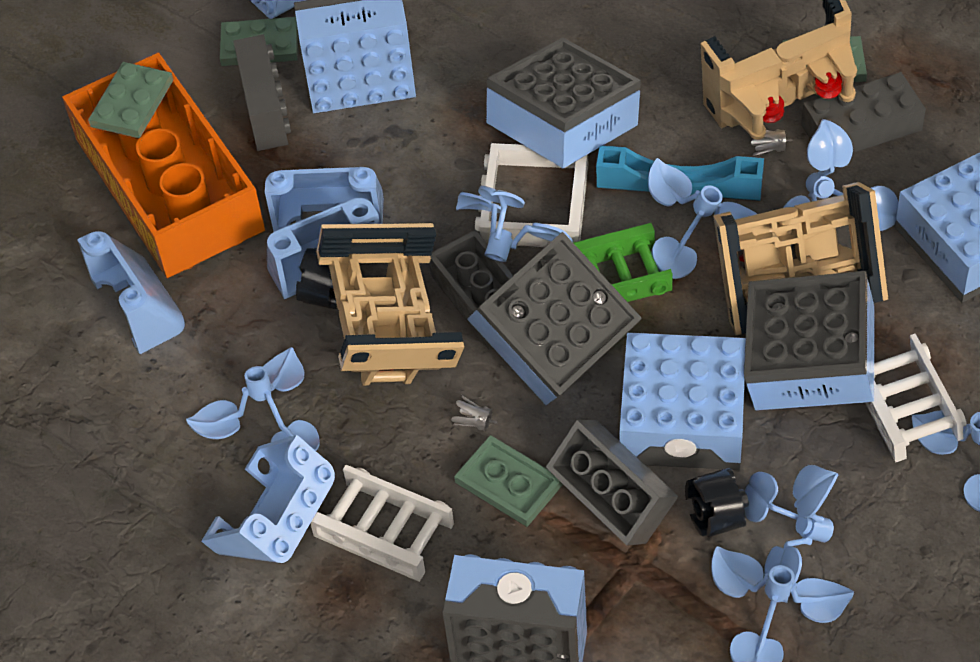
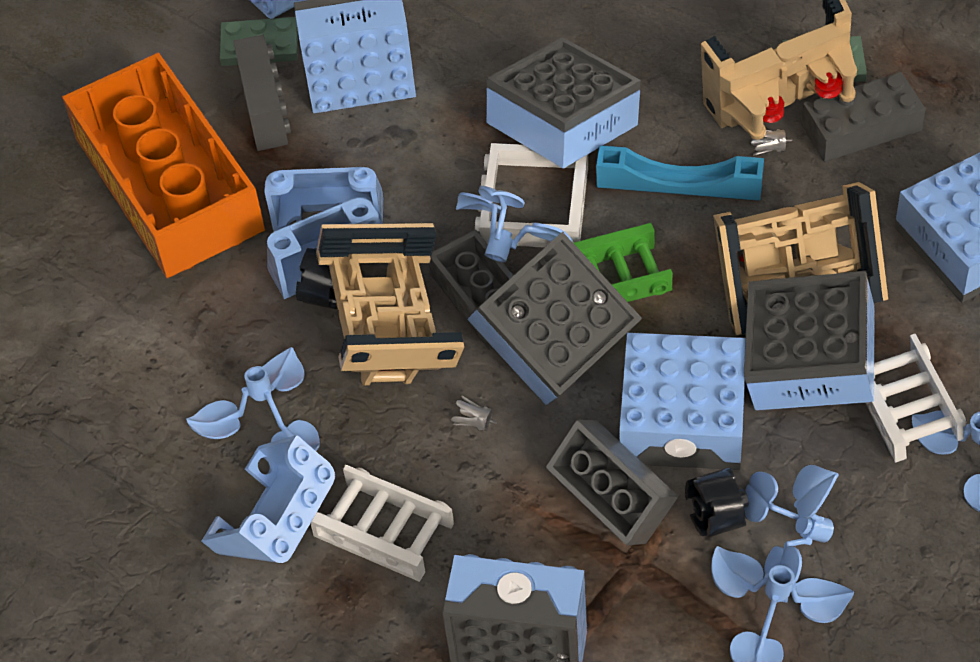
(131, 99): sand green plate -> none
(146, 303): light blue windscreen -> none
(508, 480): sand green plate -> none
(671, 185): light blue plant -> none
(830, 148): light blue plant -> none

